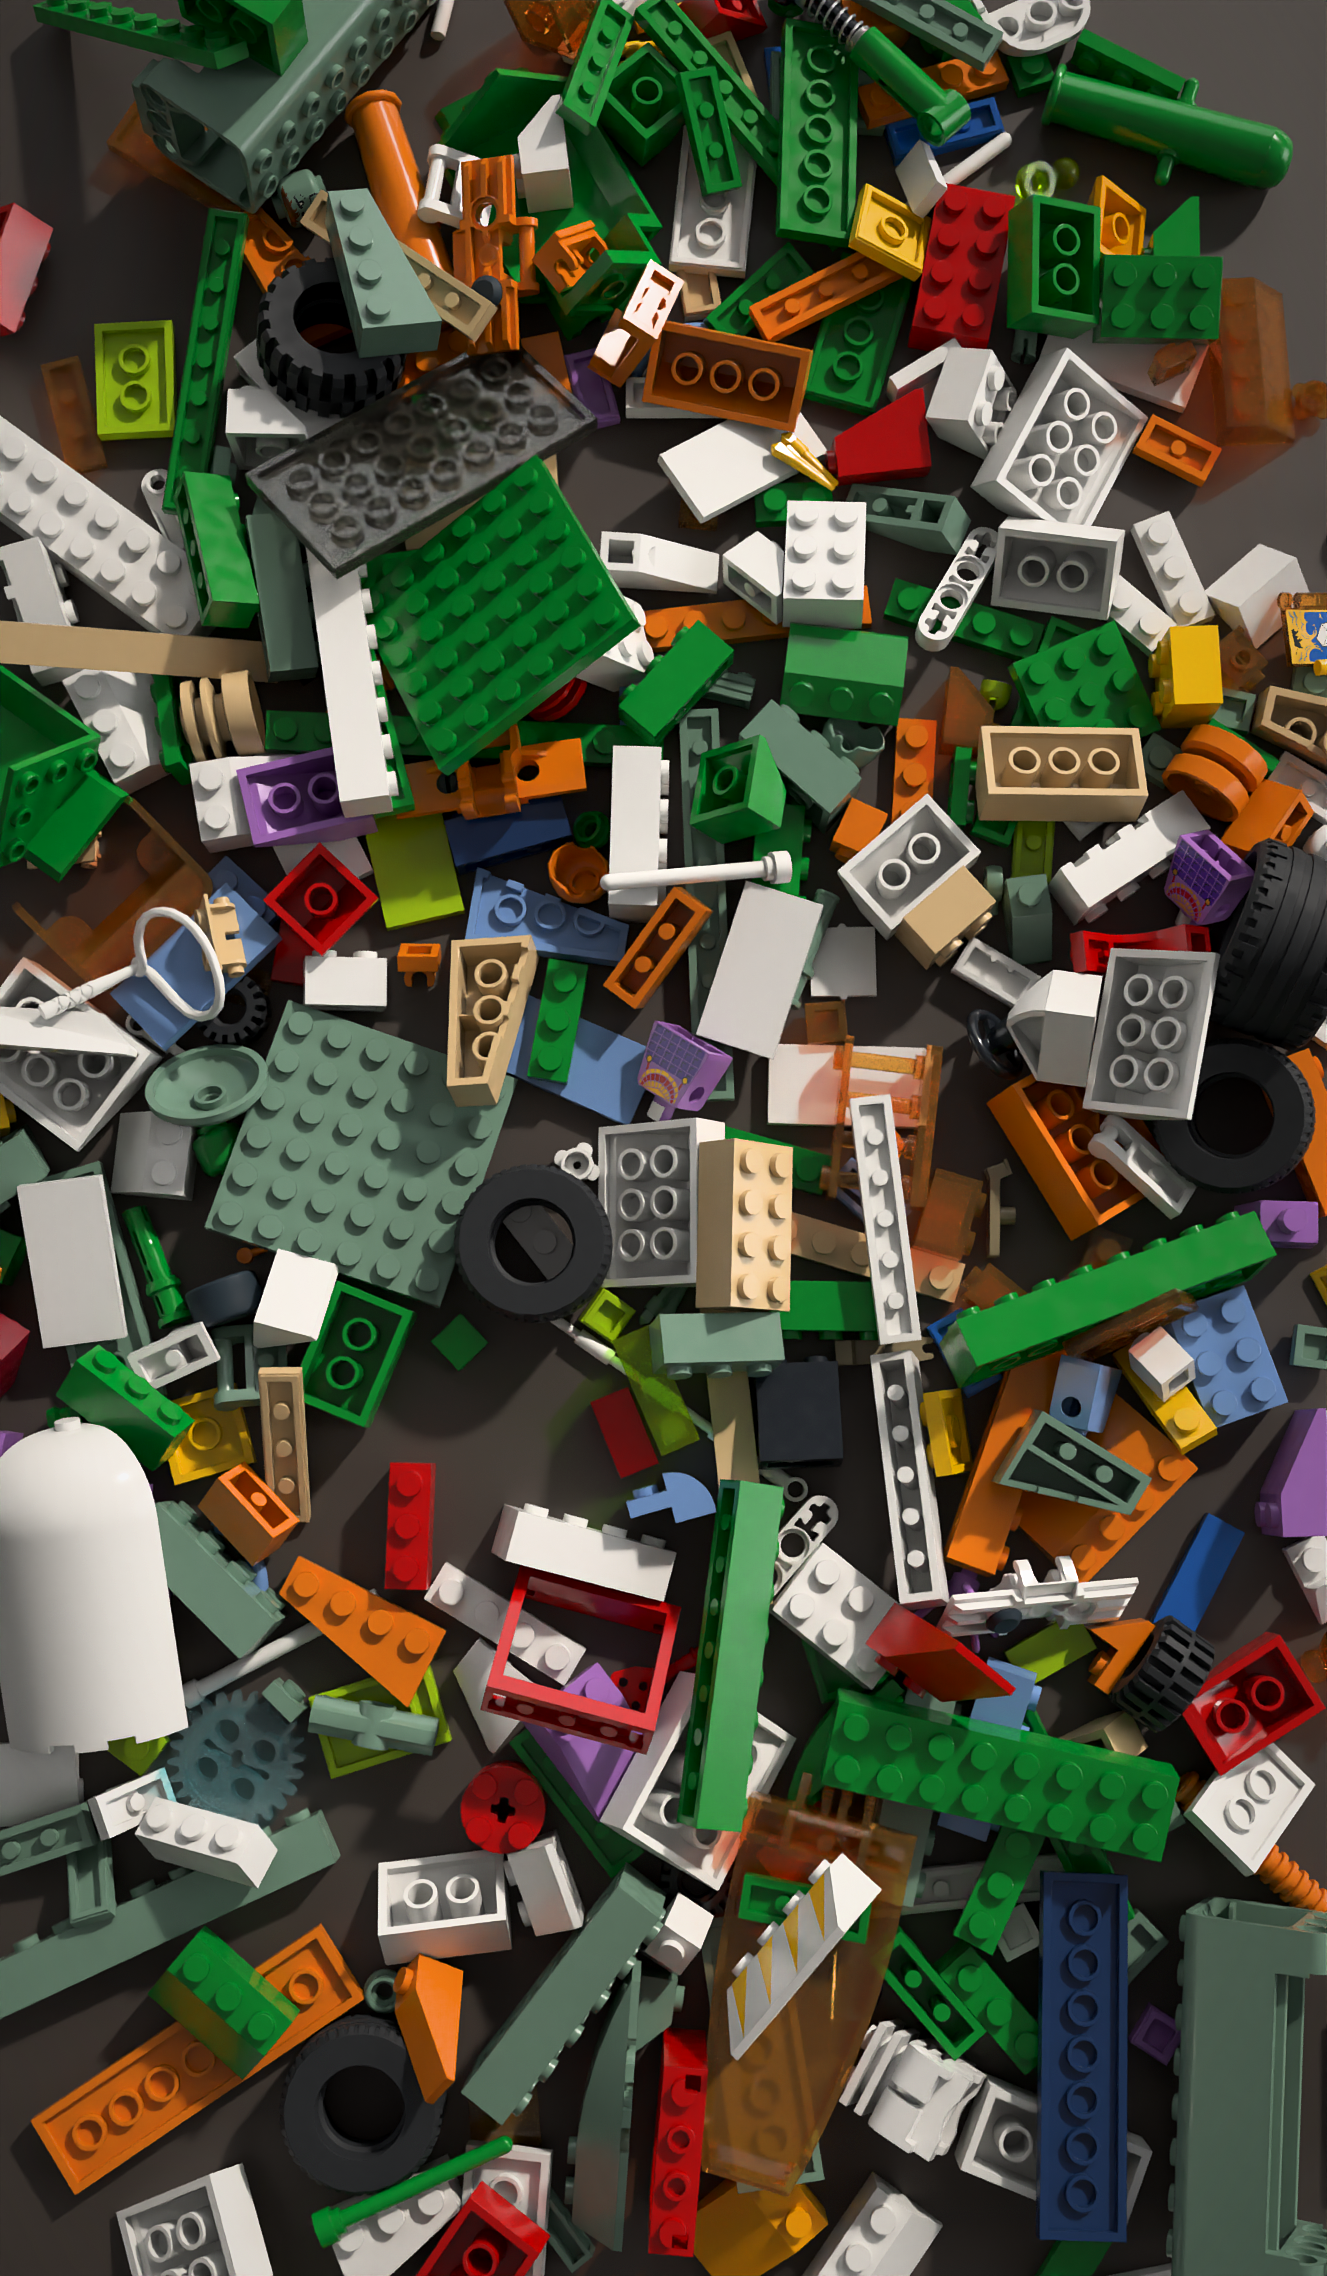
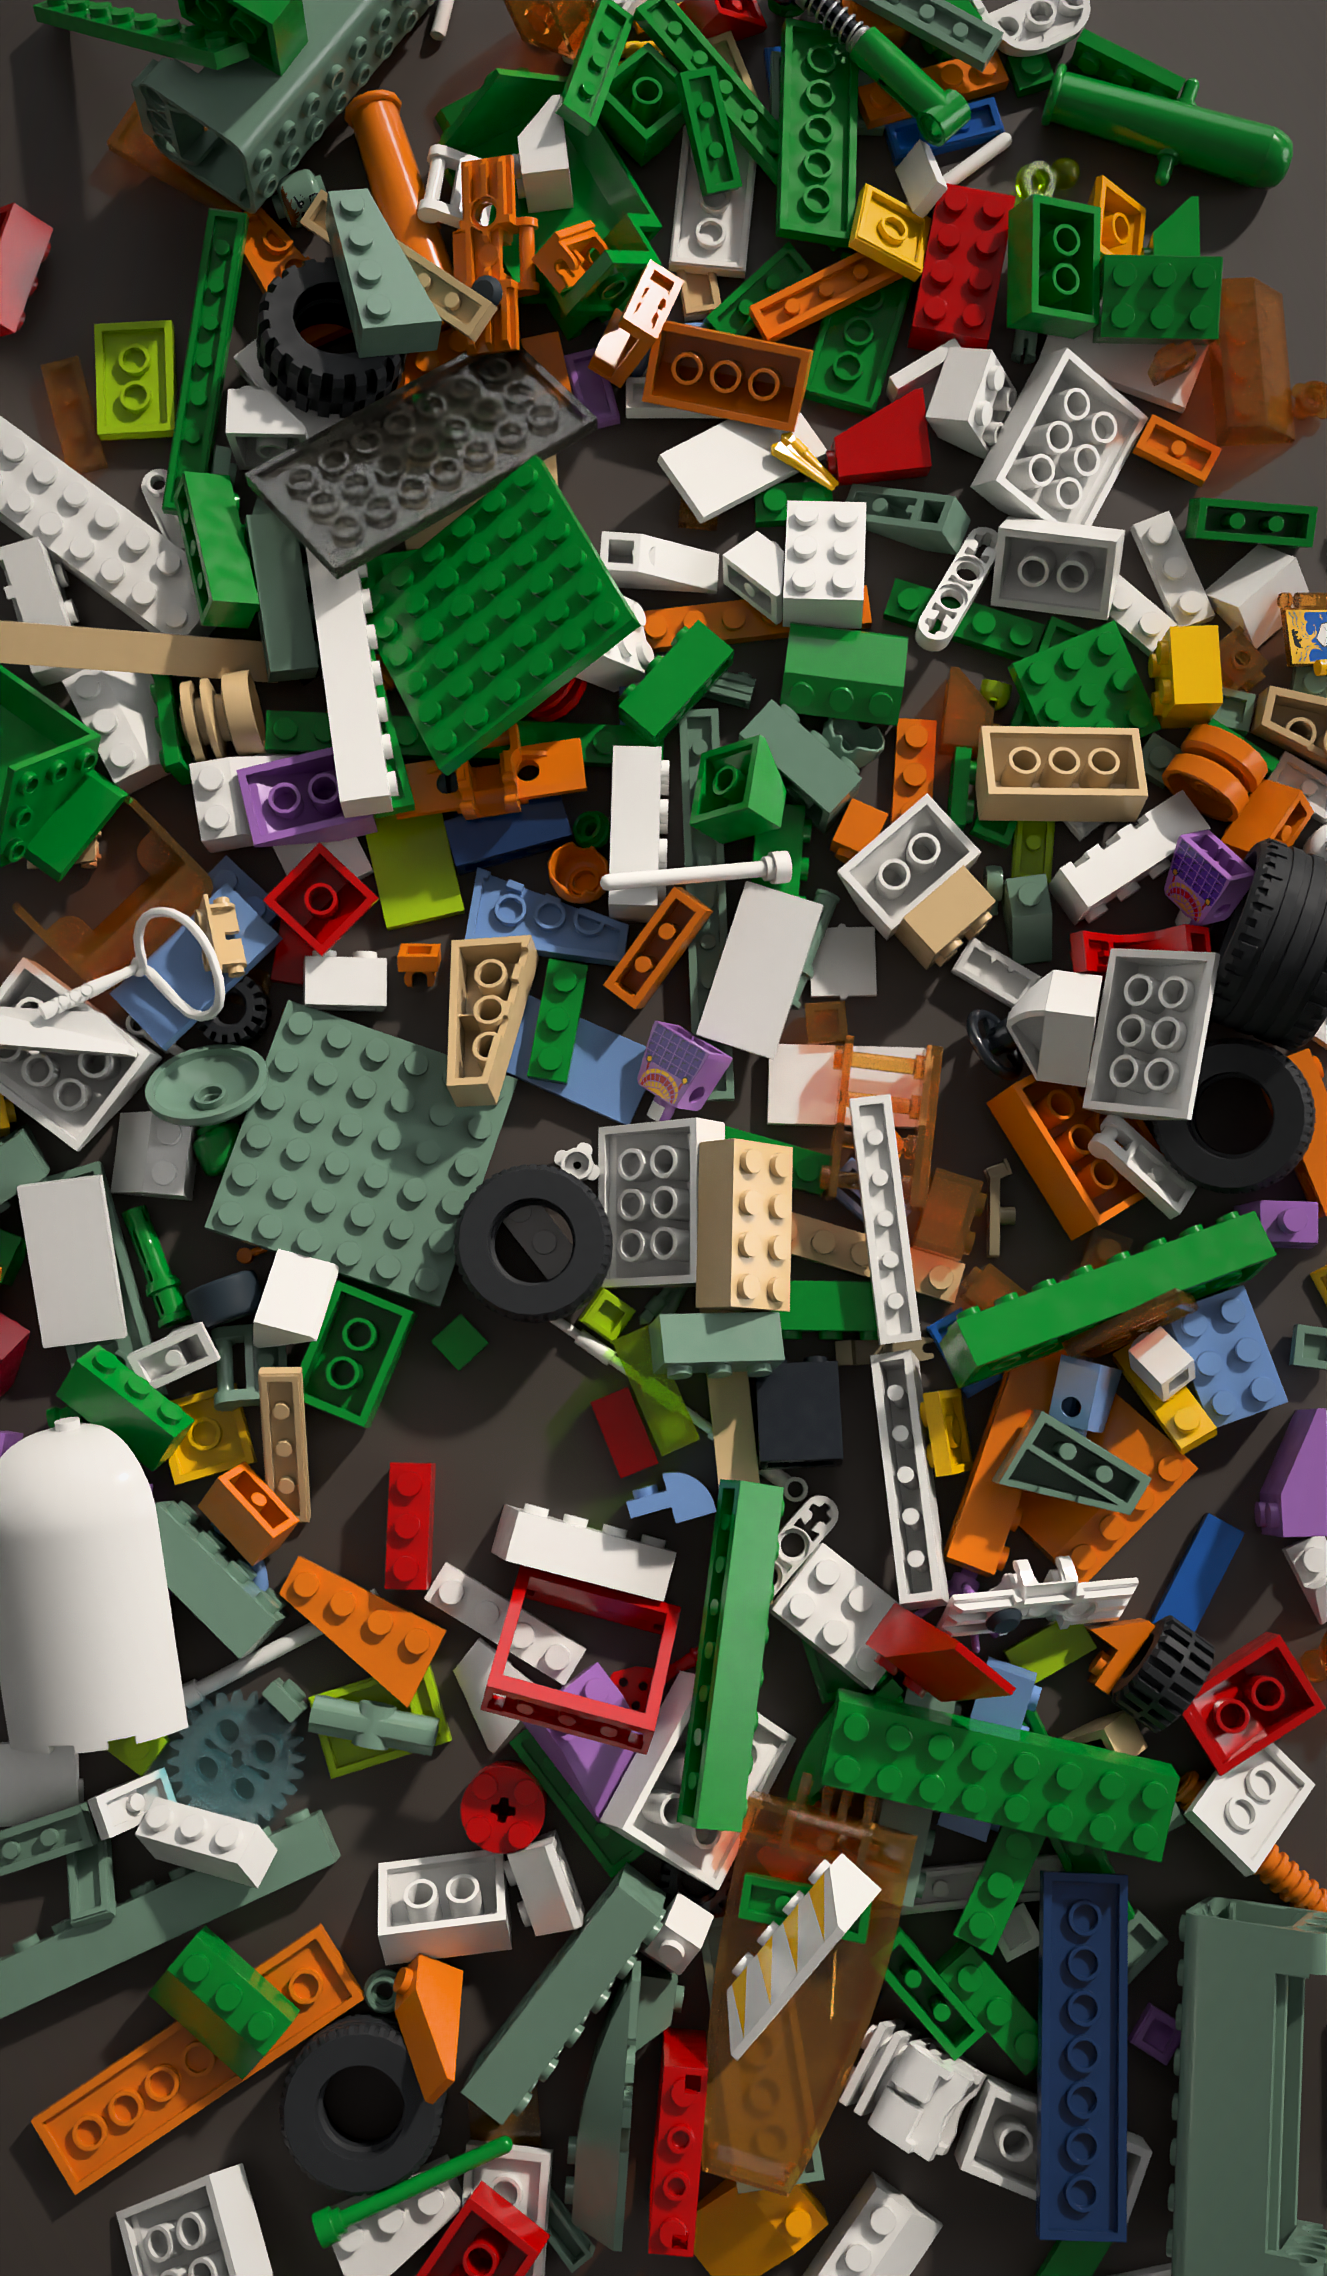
(1251, 522): none -> green brick

